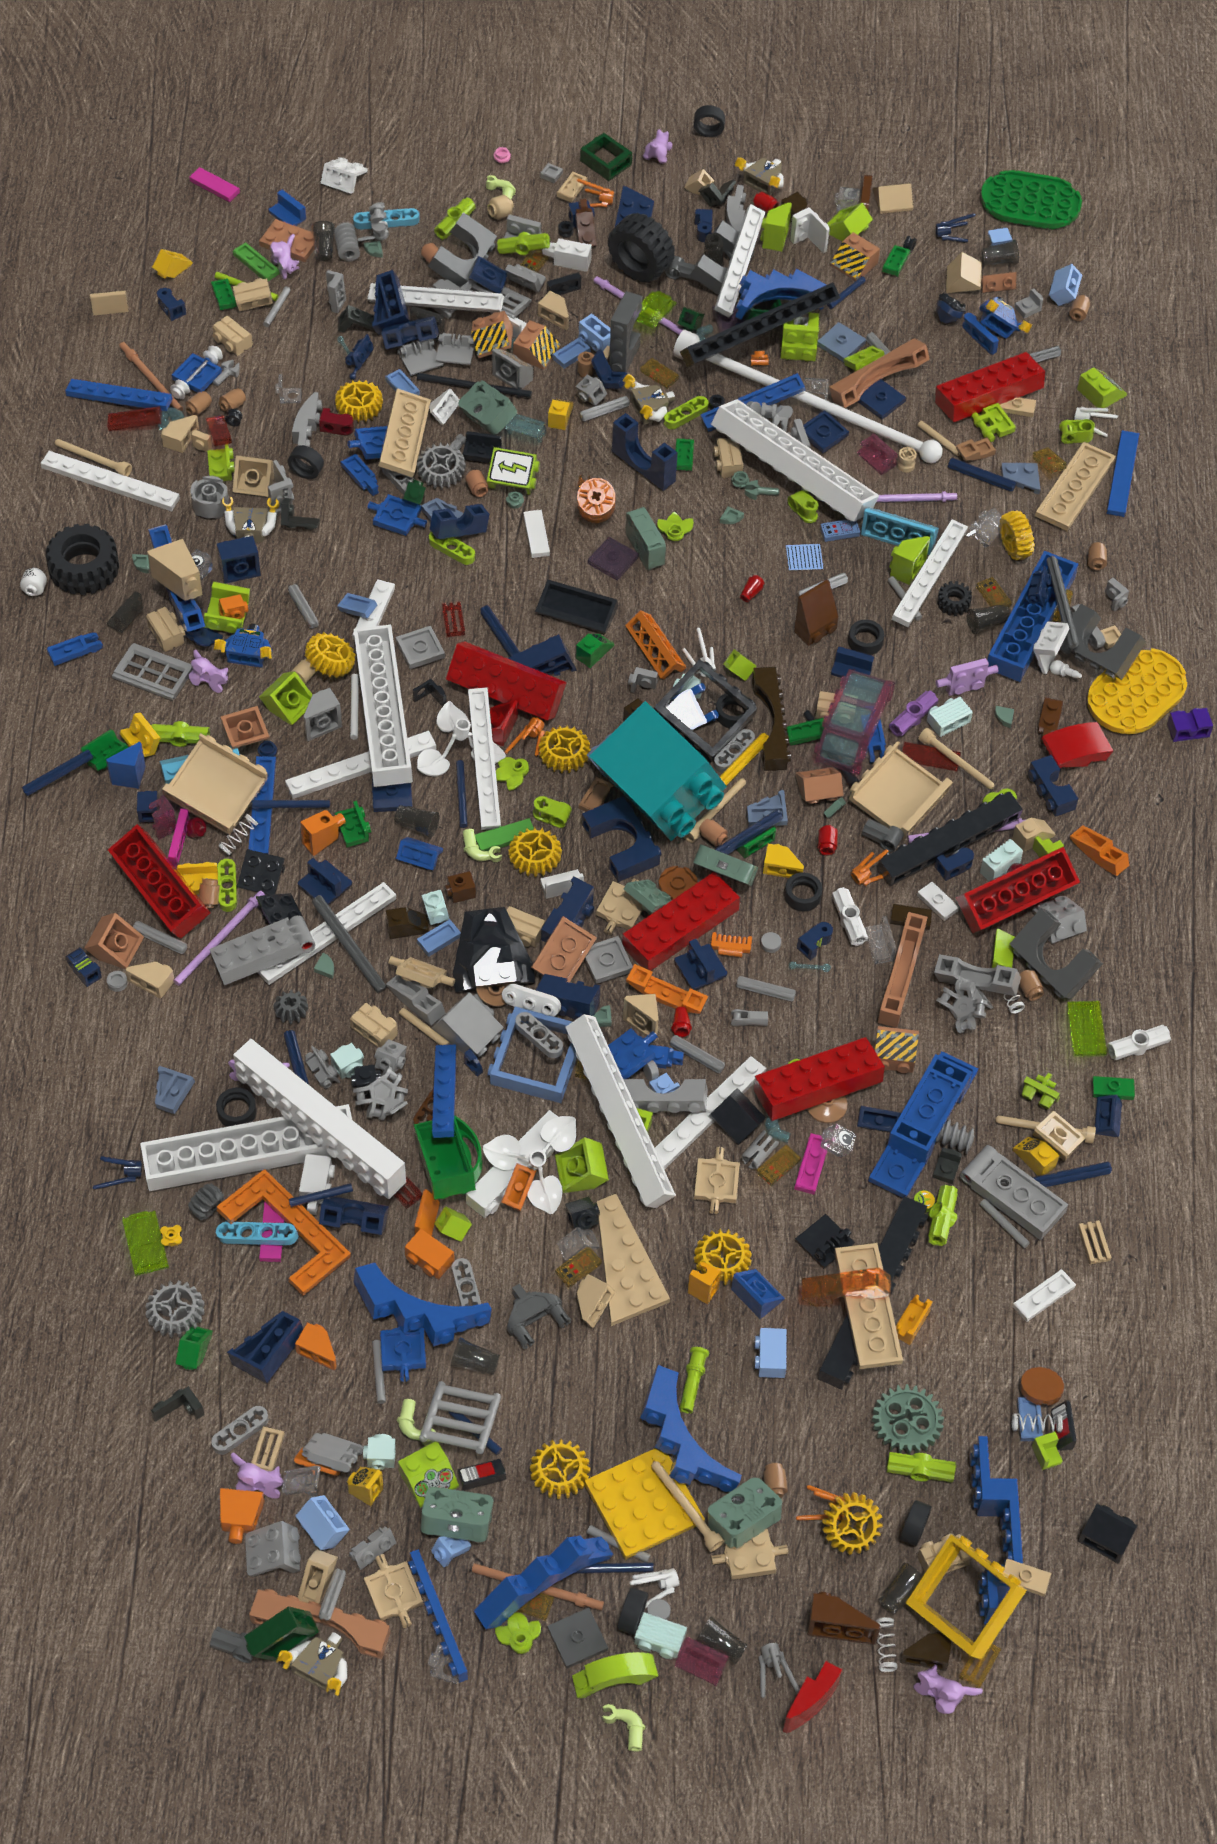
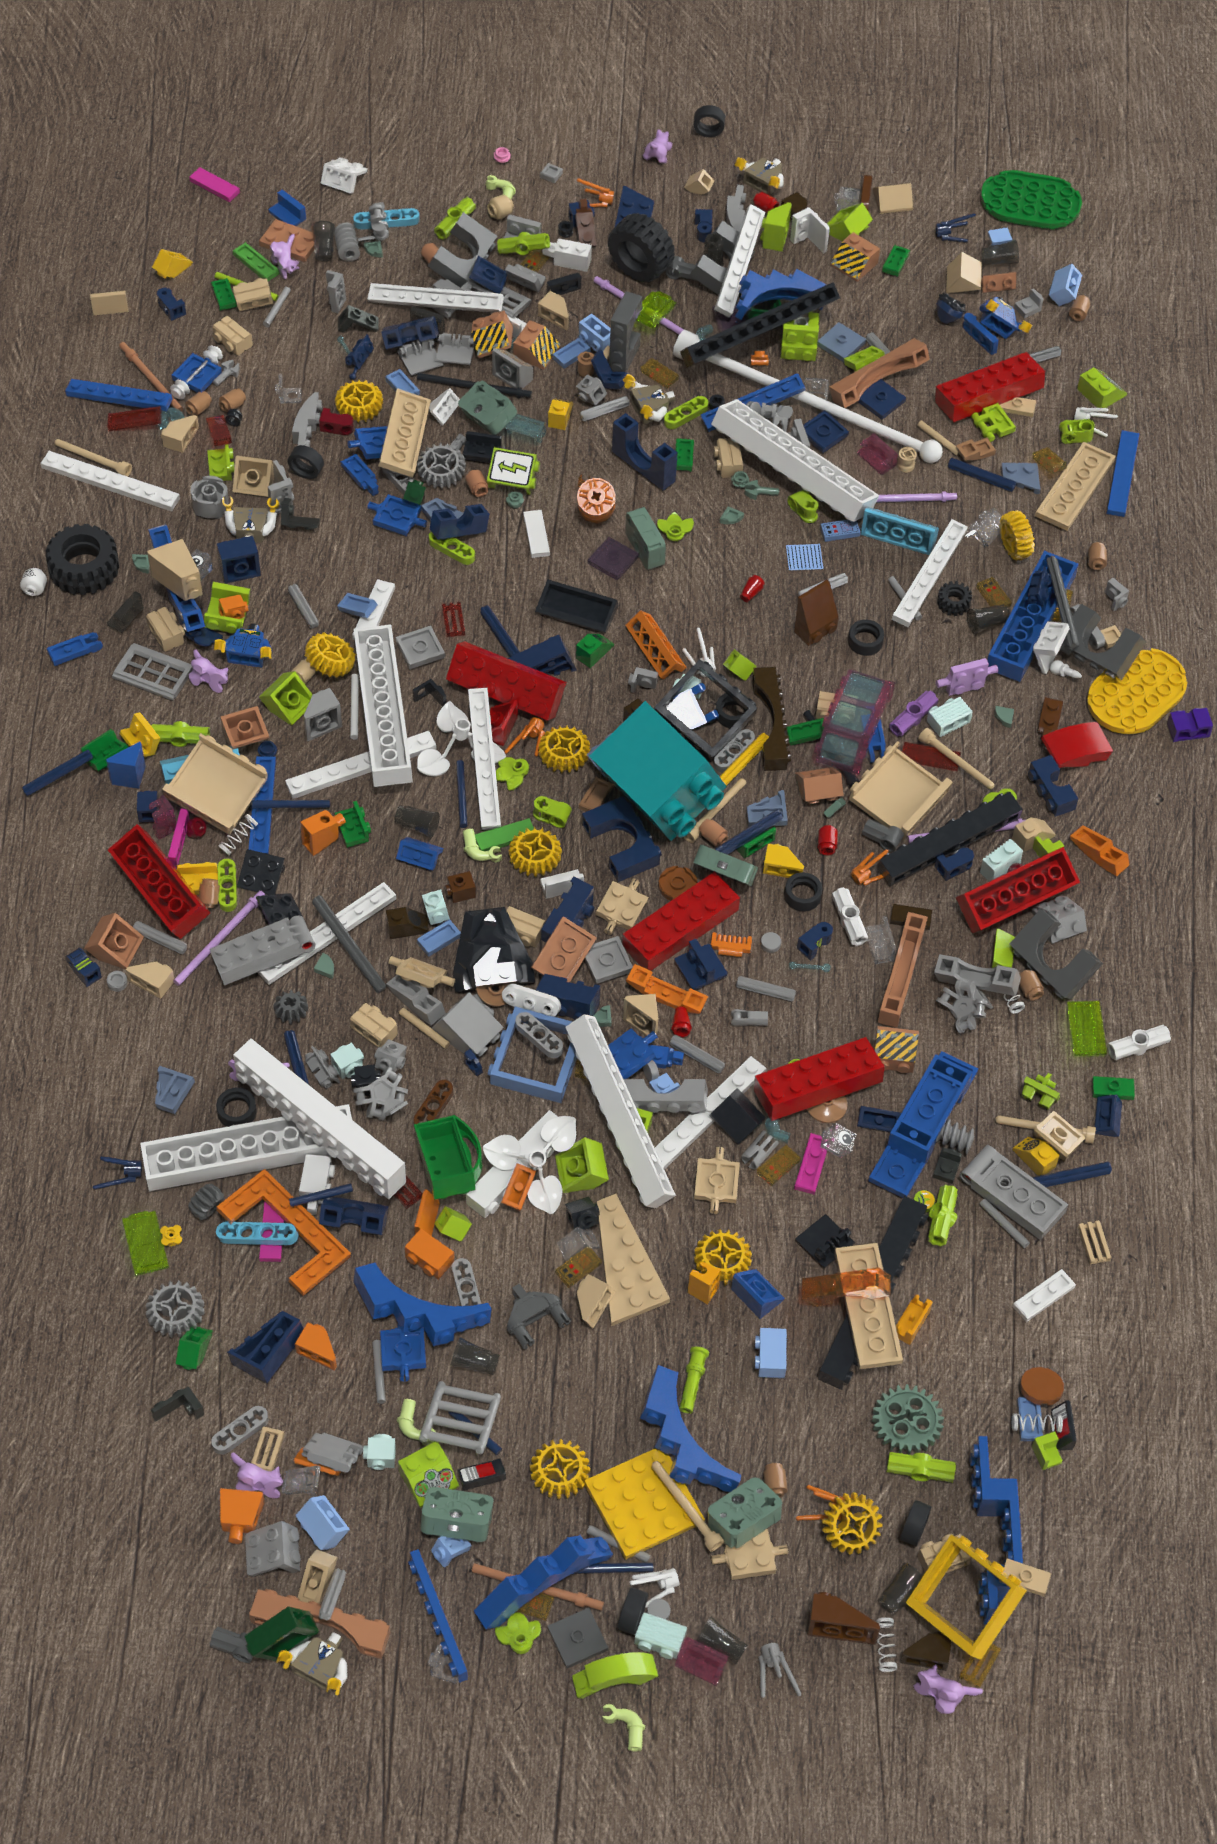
(201, 440): tan plate -> none
(324, 880): dark blue bracket -> none
(366, 1484): yellow slope -> none
(379, 1542): light grey hinge -> none
(389, 302): dark blue wedge -> none
(391, 797): dark blue plate -> none
(393, 1591): tan plate -> none
(444, 1091): blue plate -> none
(571, 187): tan plate -> none
(606, 170): dark green window -> none
(648, 895): sand green plate -> none
(690, 319): dark green brick -> none
(713, 195): pearl dark grey bracket -> none
(812, 1697): red slope -> none
(848, 291): dark blue bar -> none
(850, 659): dark blue panel -> none
(909, 558): lime slope -> none
(910, 243): black bush -> none
(938, 901): white plate -> none
(1108, 1533): black slope -> none

